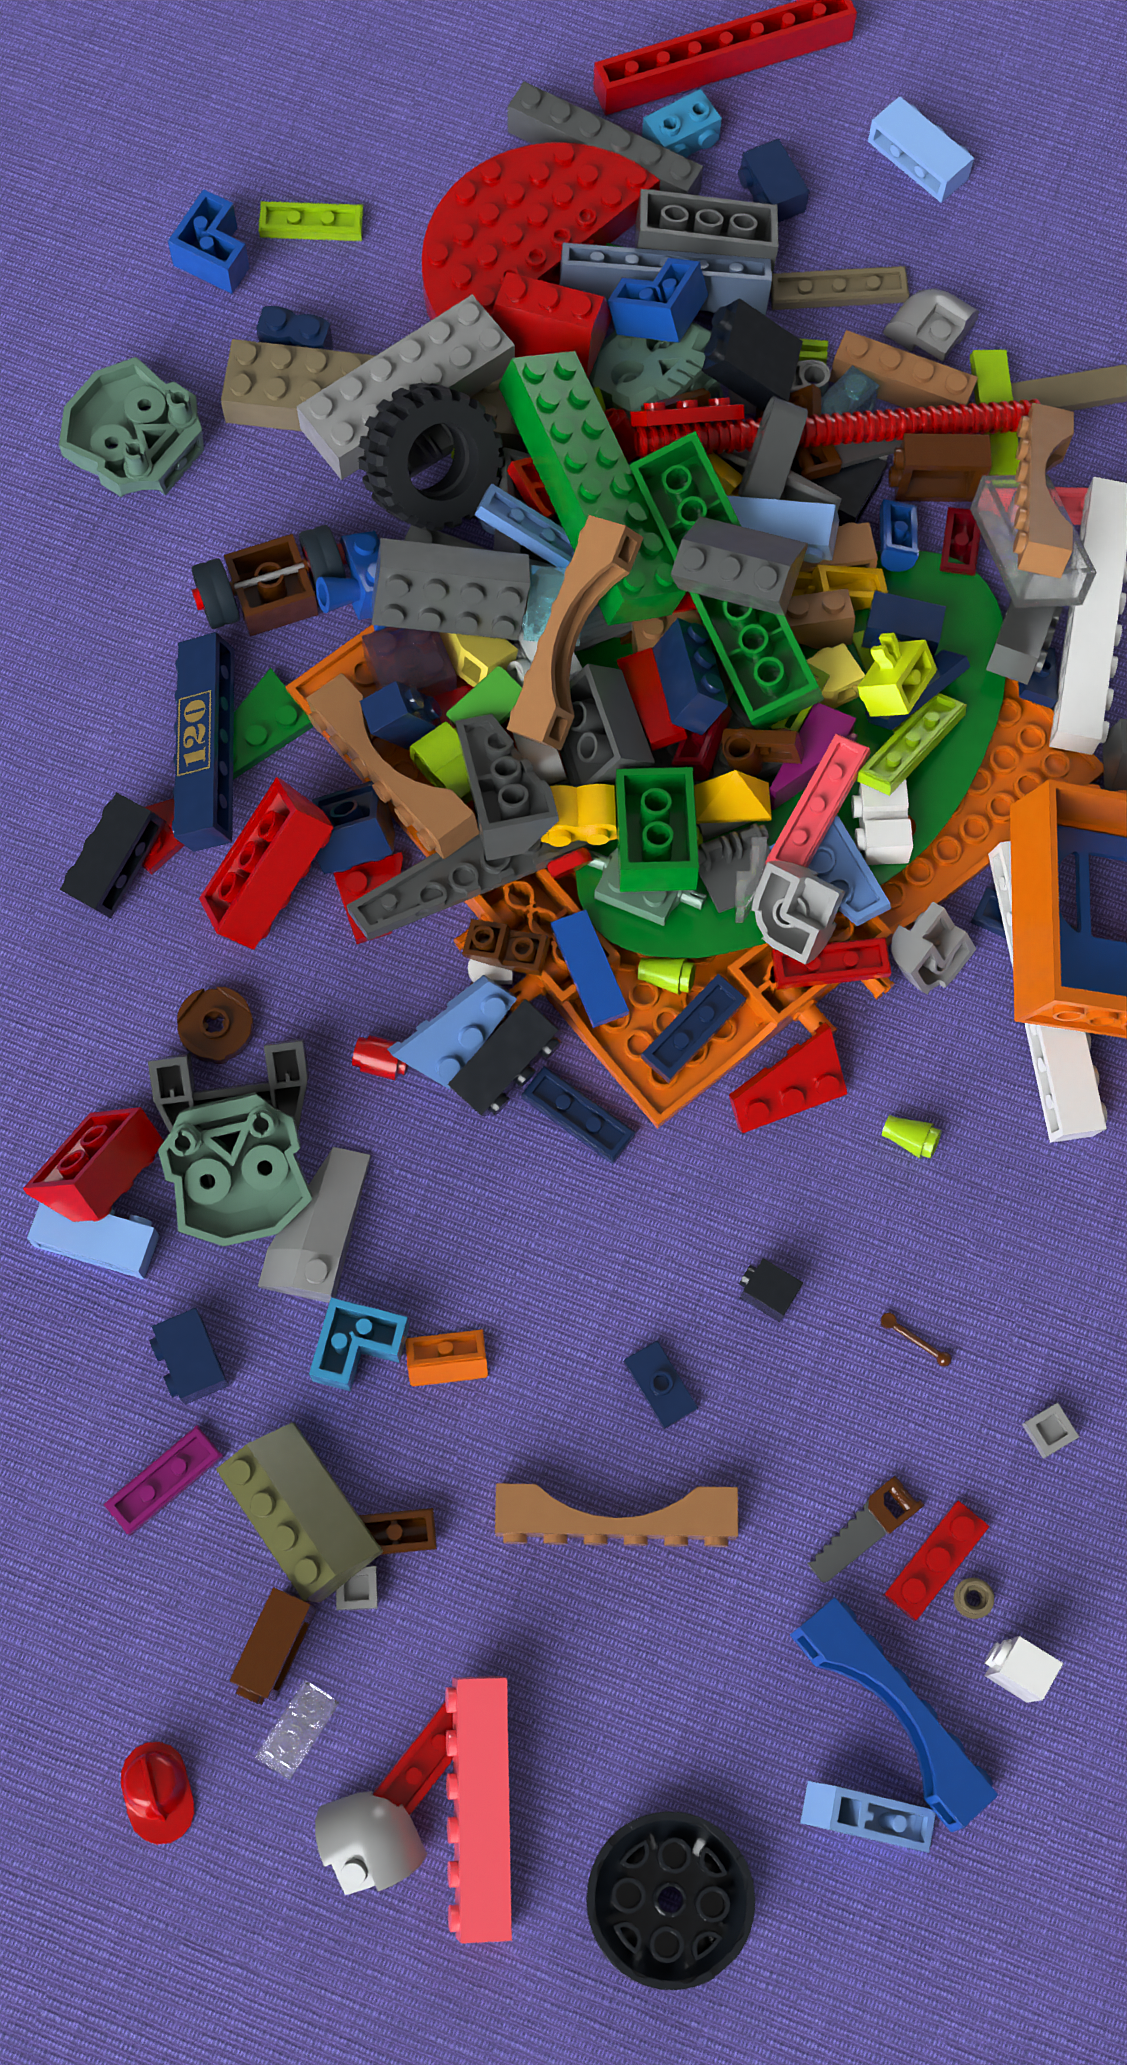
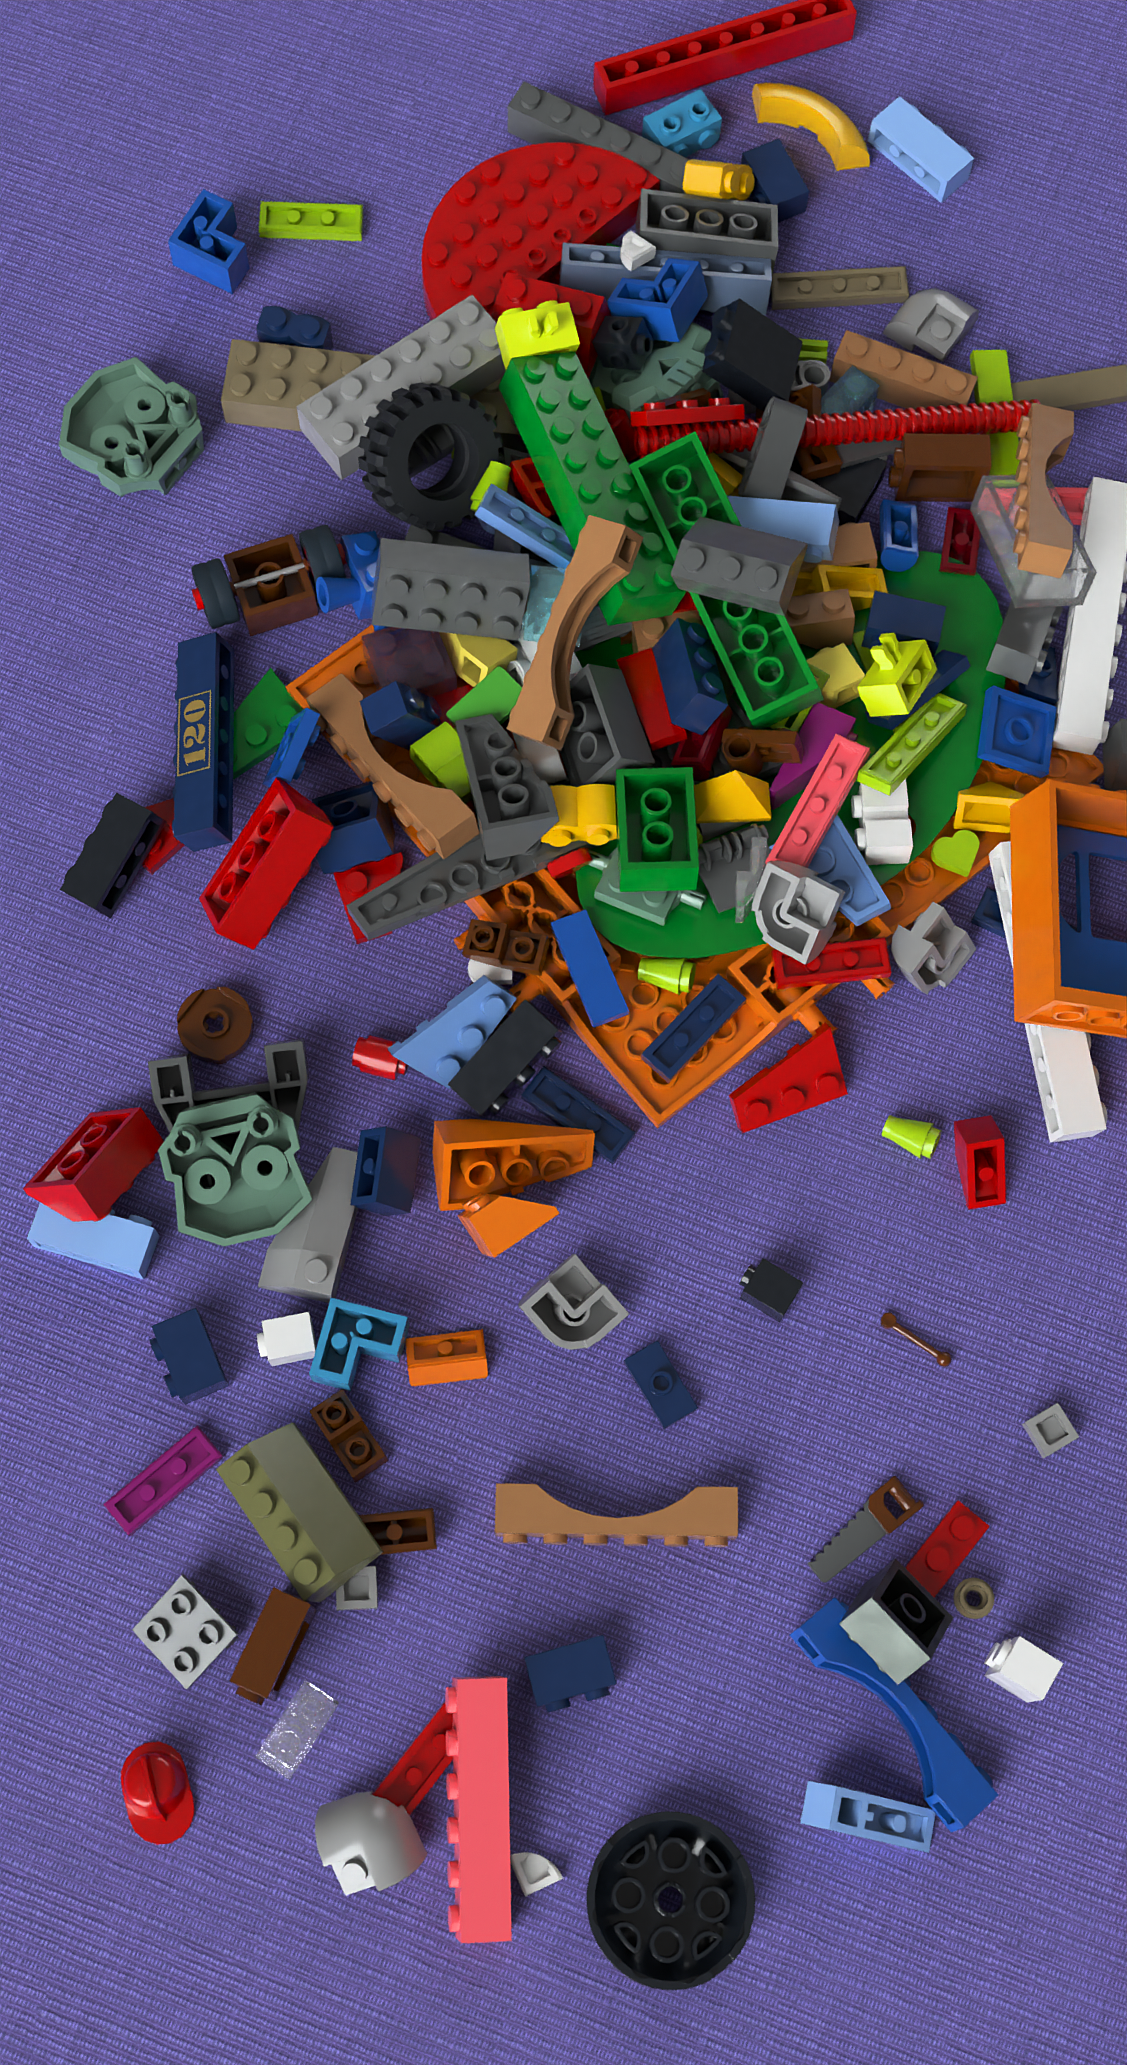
(185, 1631): none -> hinge
(287, 760): none -> blue plate
(287, 1339): none -> white brick
(348, 1435): none -> reddish brown slope
(385, 1171): none -> dark blue brick
(496, 474): none -> lime cone
(502, 1221): none -> orange slope
(503, 1157): none -> orange wedge
(534, 1871): none -> white tile
(536, 331): none -> neon yellow brick
(570, 1672): none -> dark blue brick
(572, 1306): none -> light grey brick
(623, 342): none -> black brick
(635, 251): none -> white tile
(718, 179): none -> yellow brick
(805, 108): none -> yellow brick
(896, 1621): none -> pearl dark grey brick
(956, 852): none -> lime tile
(980, 1161): none -> red slope
(985, 808): none -> yellow slope
(1016, 732): none -> blue plate

